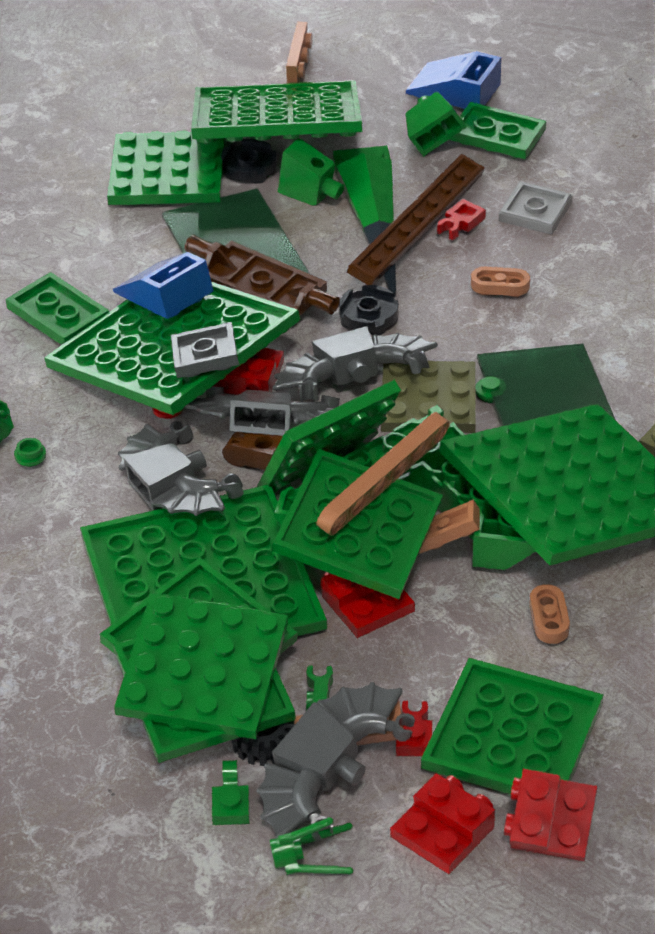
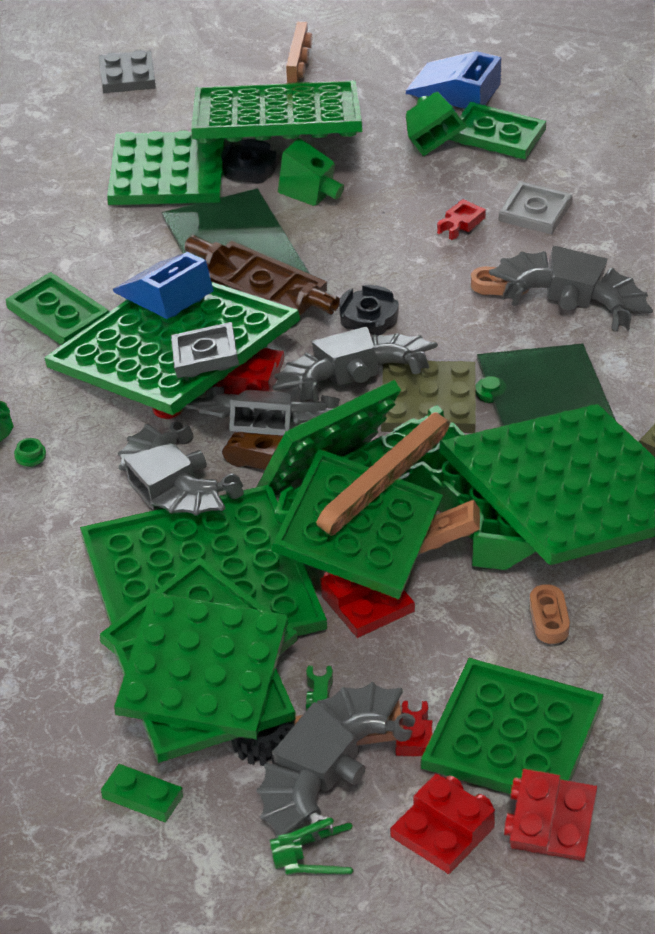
(127, 71): none -> plate
(142, 792): none -> green plate
(230, 801): green plate -> none
(369, 189): green plate -> none
(415, 220): reddish brown tile -> none
(574, 281): none -> dark grey torso

